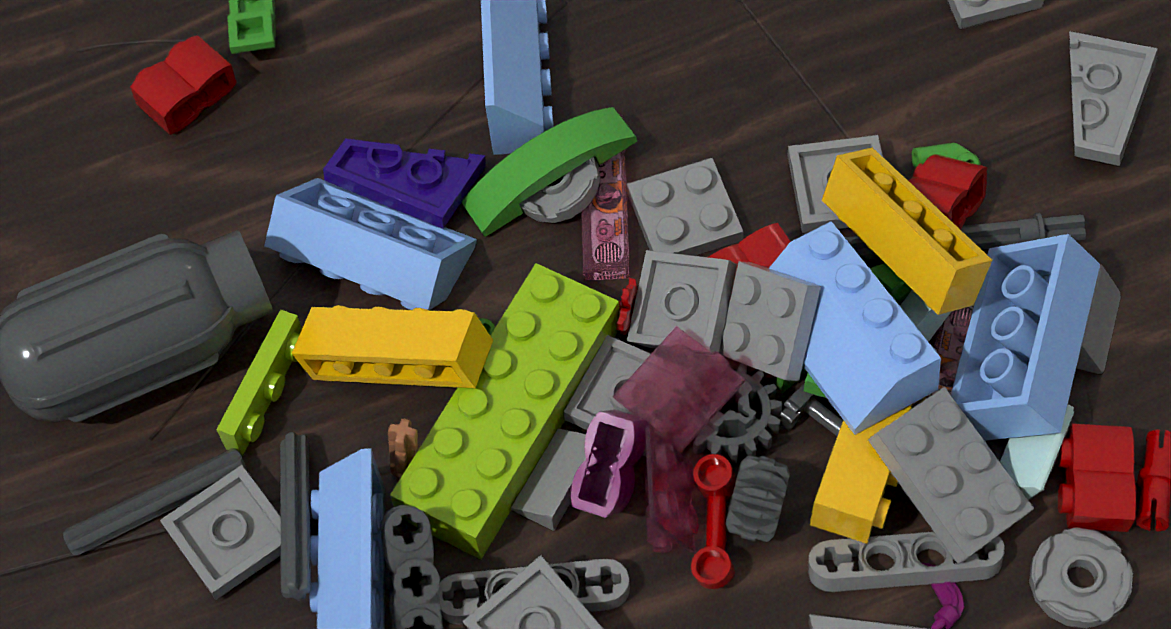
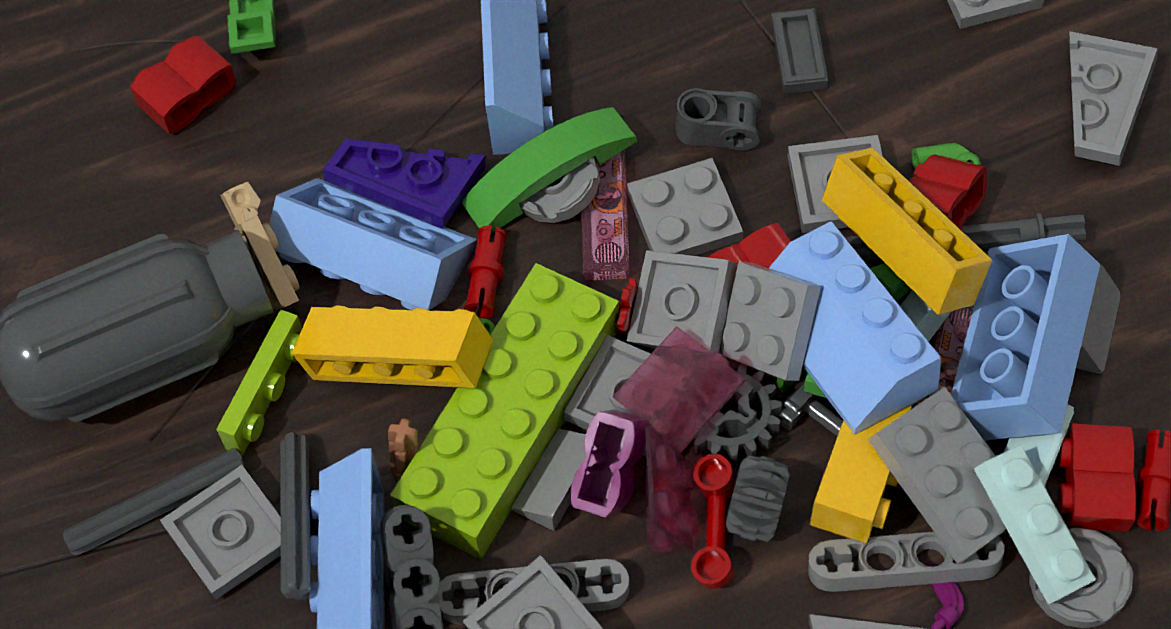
(261, 241): none -> tan hinge
(485, 271): none -> red pin
(719, 119): none -> dark grey piece
(799, 51): none -> dark grey tile
(1034, 524): none -> light aqua plate

